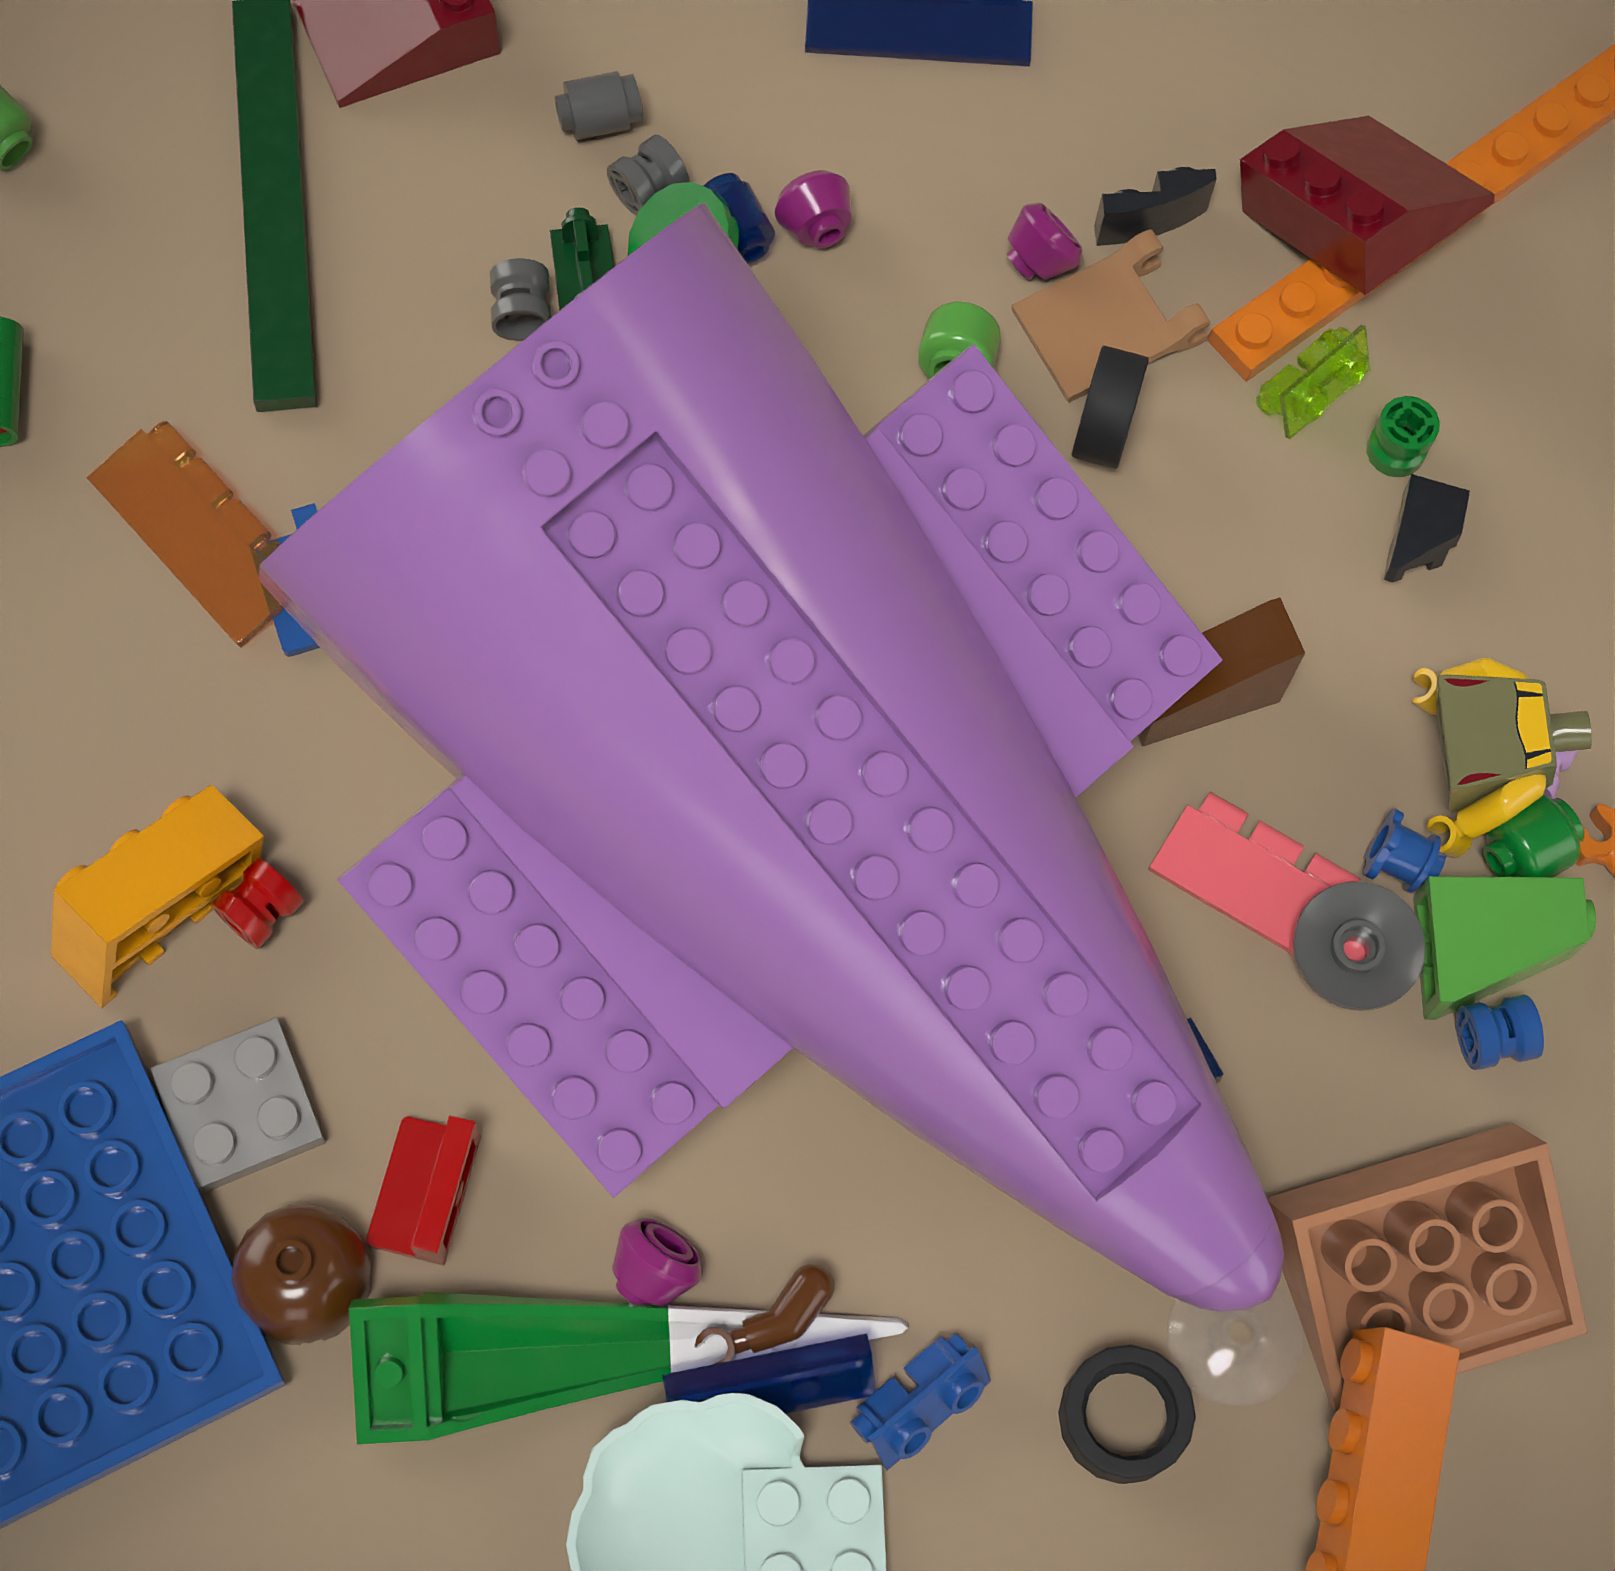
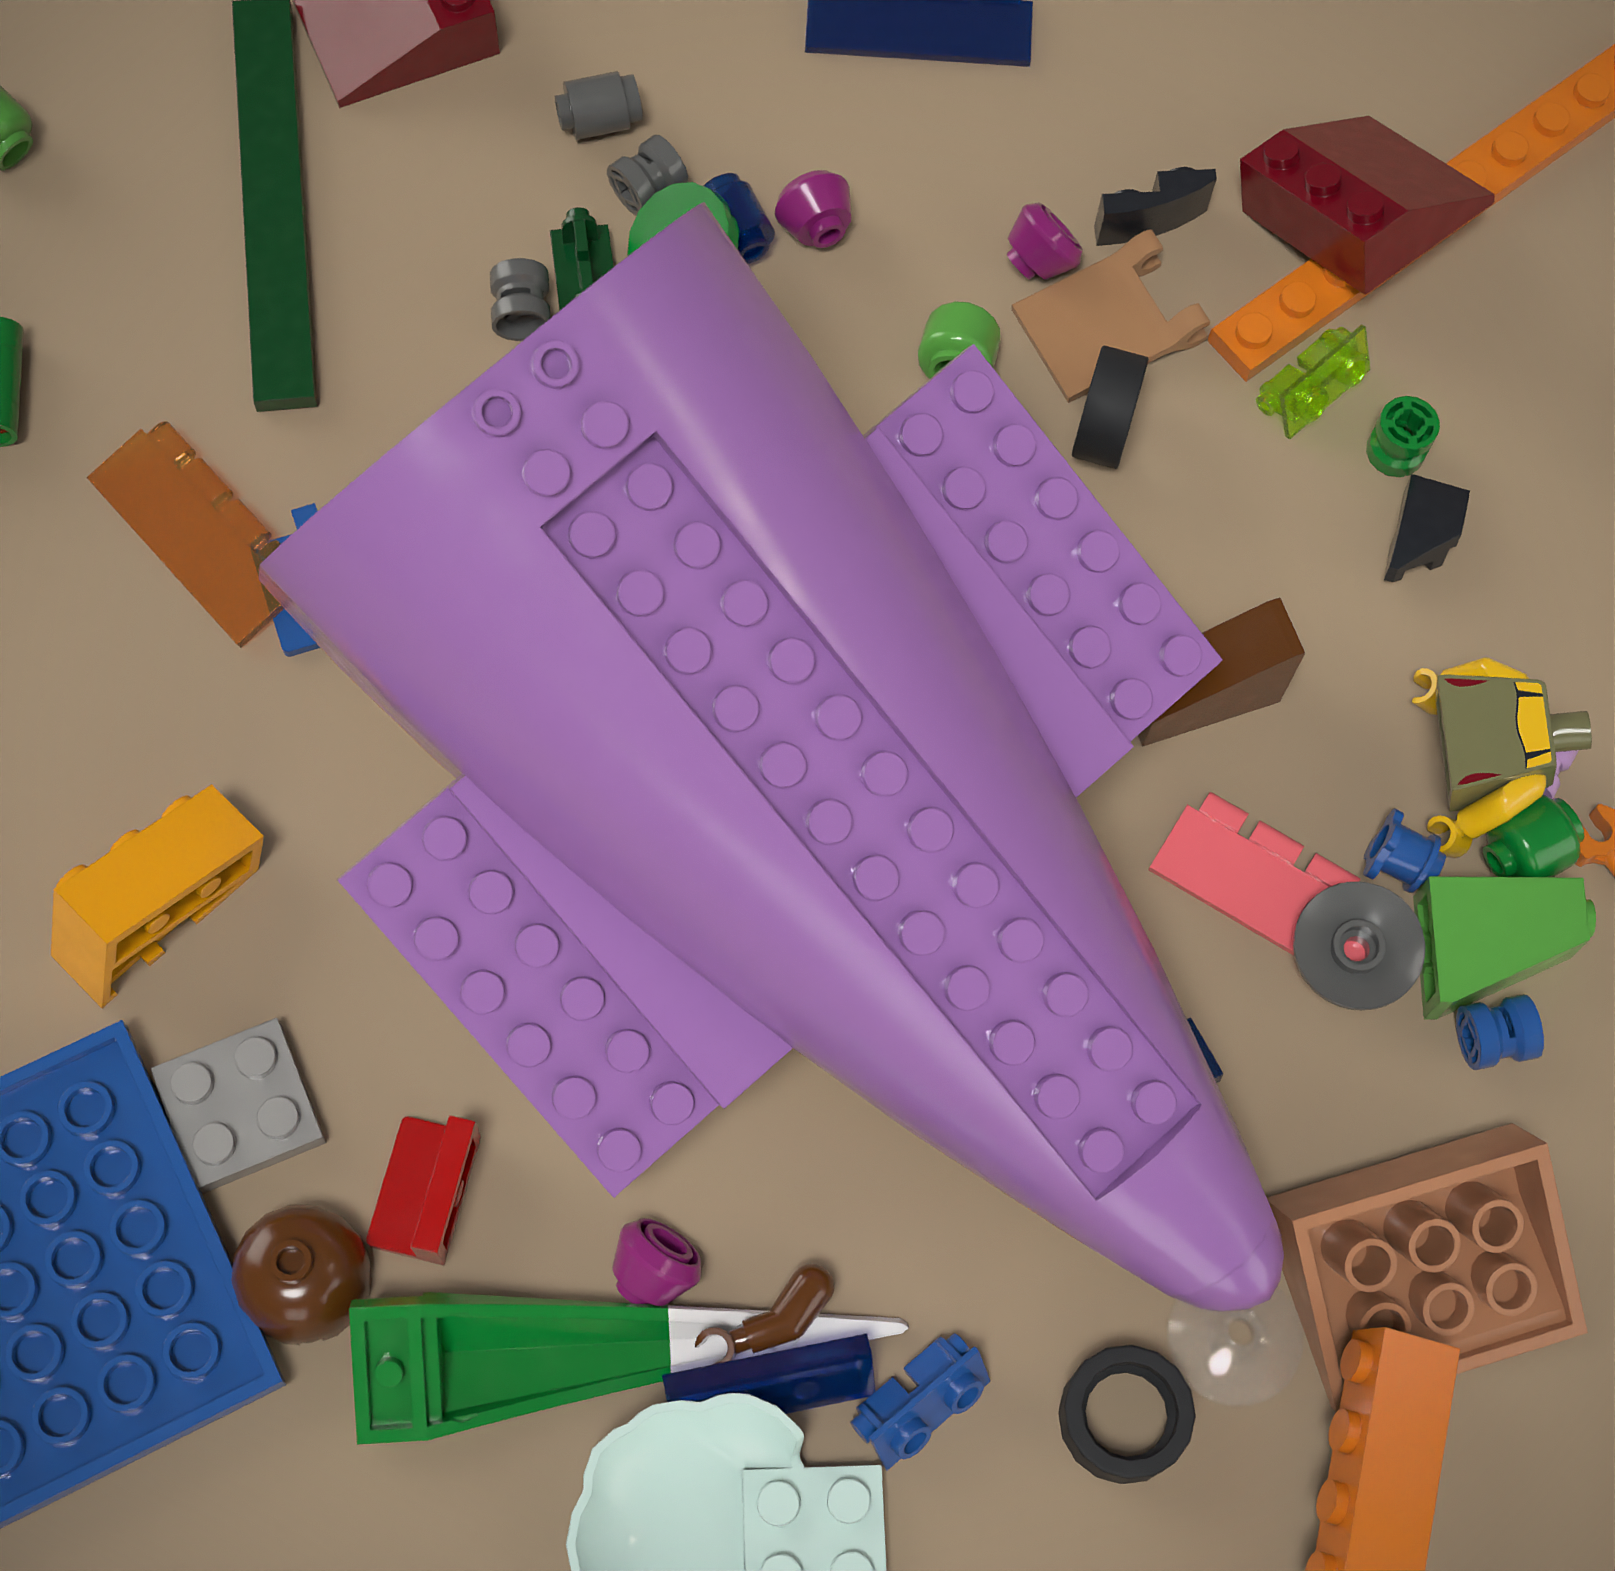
(257, 903): red wheel -> none

